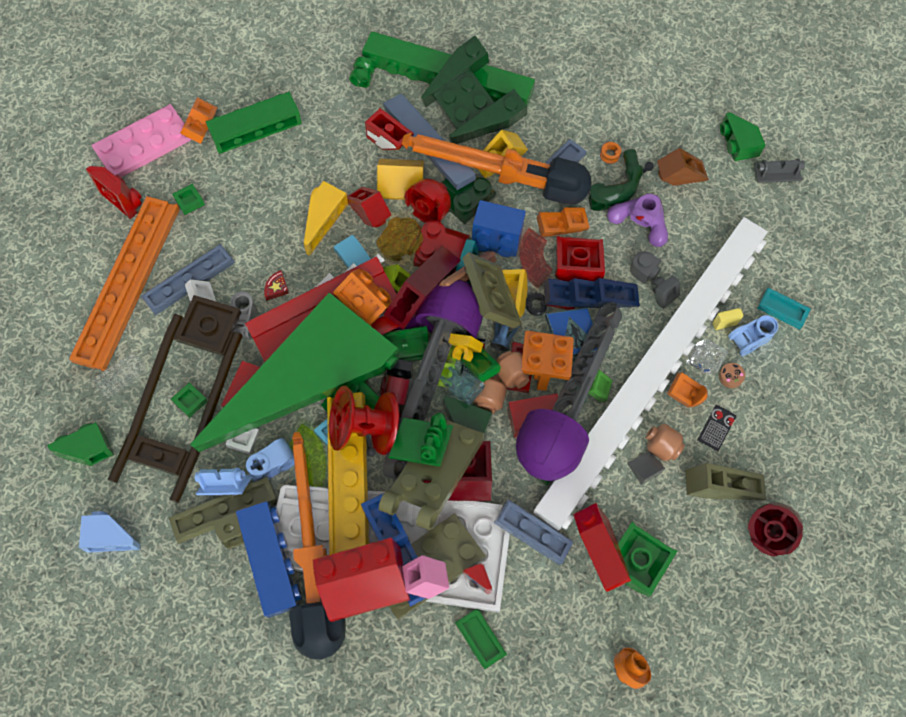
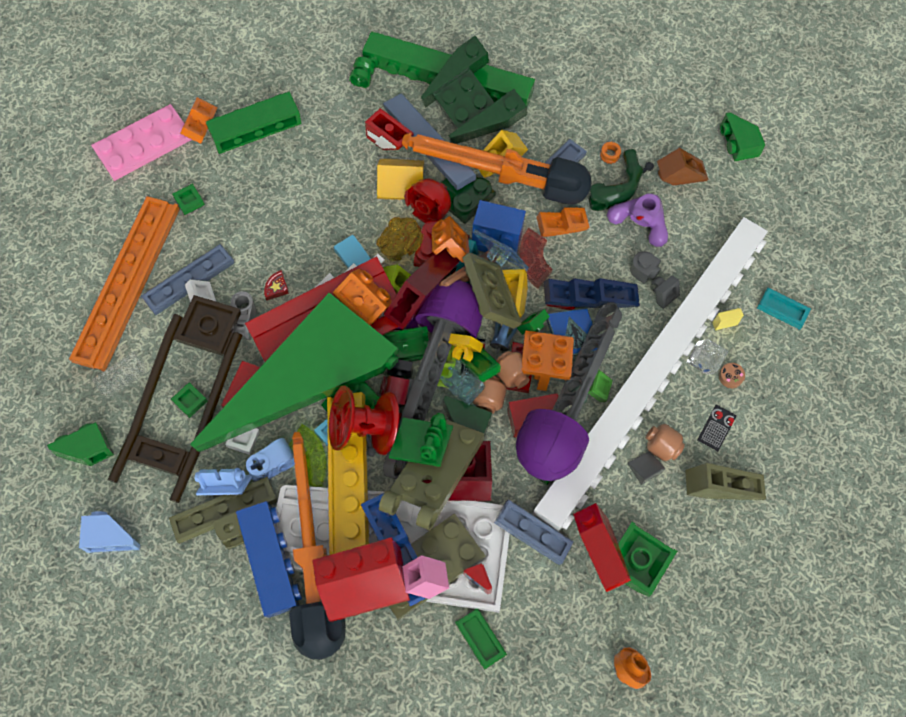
(115, 190): red slope -> none
(324, 209): yellow slope -> none
(369, 206): red slope -> none
(451, 236): none -> orange bracket
(501, 250): none -> clear light blue piece
(534, 322): none -> green plate
(536, 296): black bush -> none
(579, 259): red slope -> none
(687, 391): orange plate -> none
(750, 336): light blue piece -> none
(776, 529): dark red cylinder -> none
(779, 170): dark grey hinge -> none

